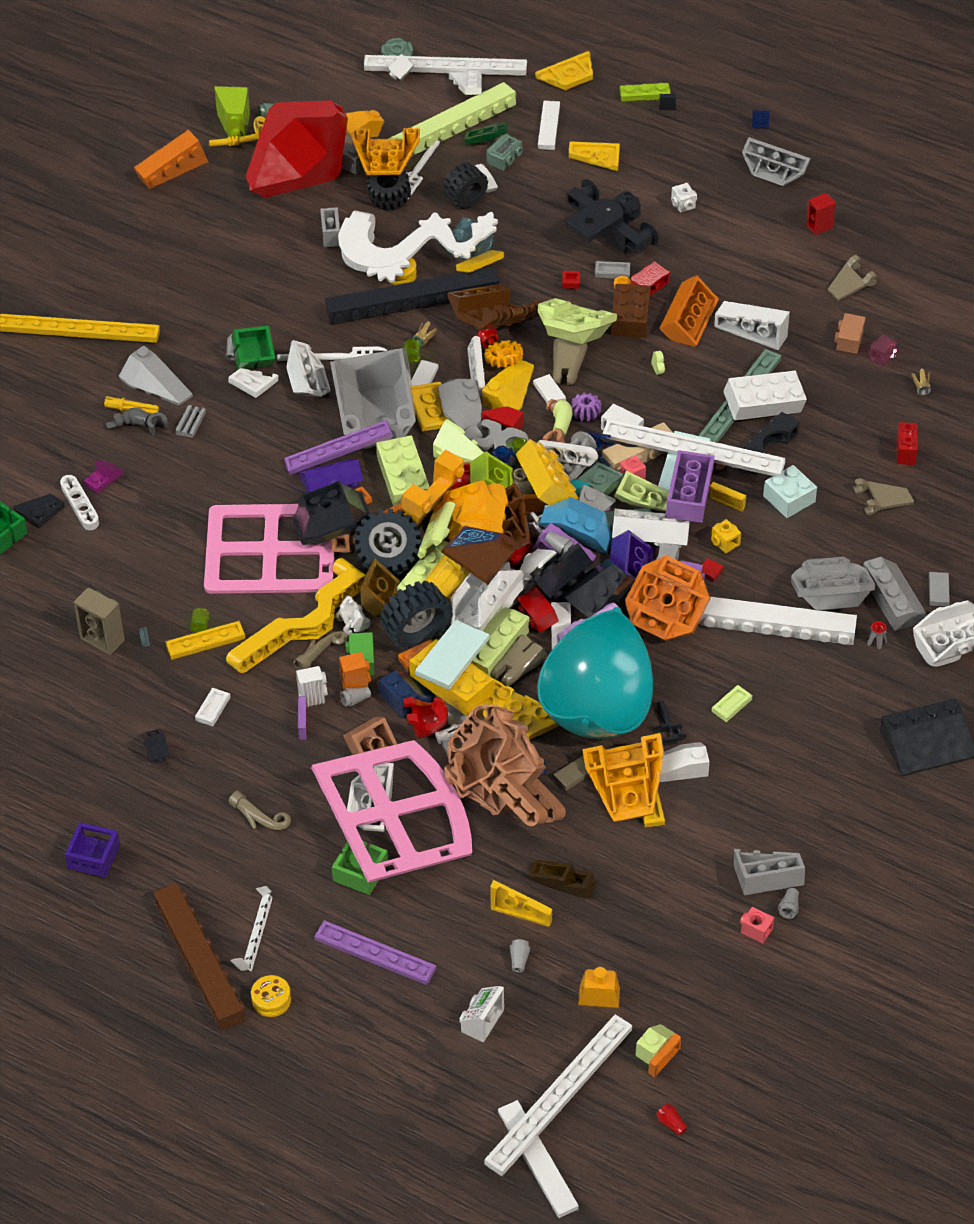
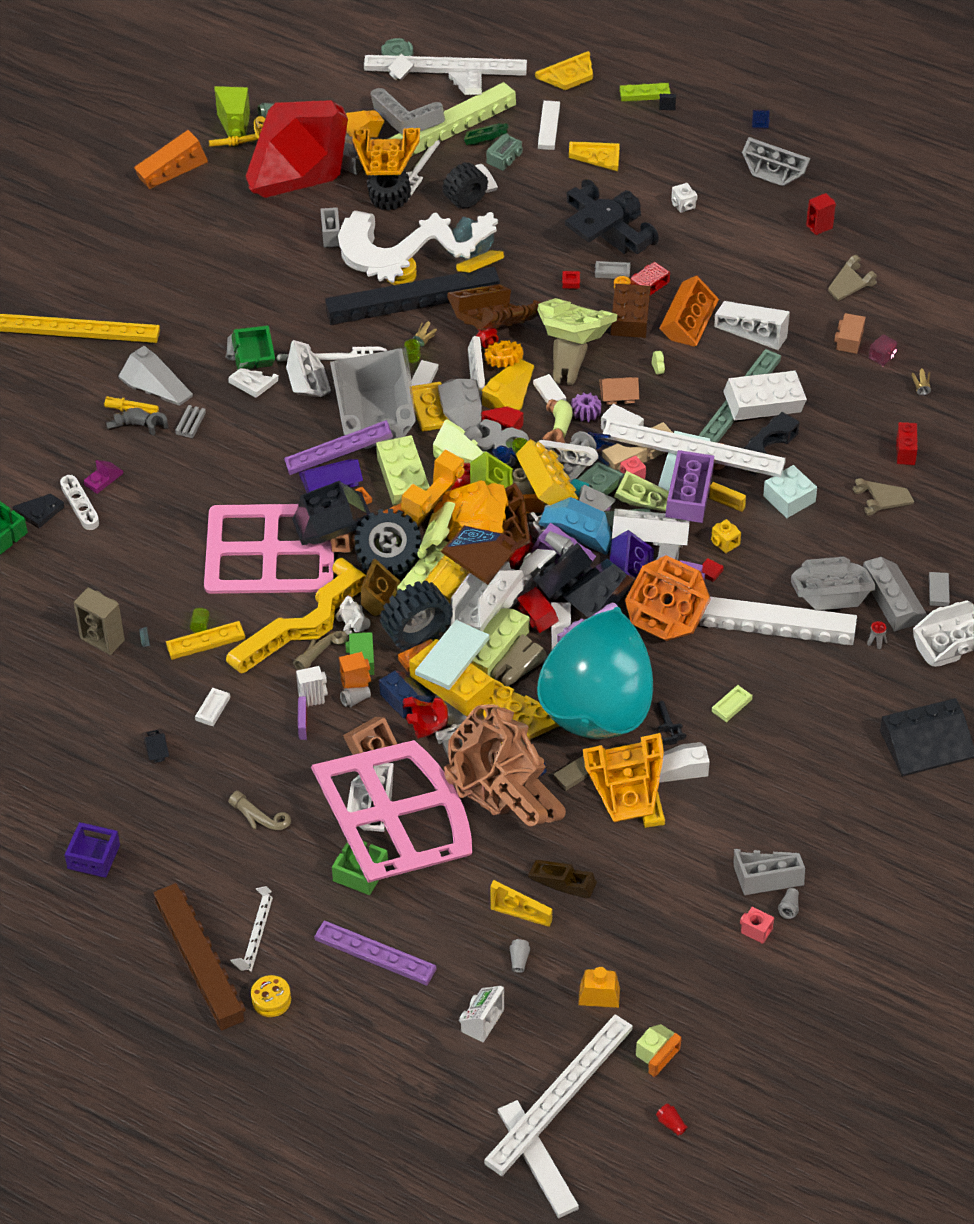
(400, 118): none -> light grey beam
(619, 389): none -> nougat slope

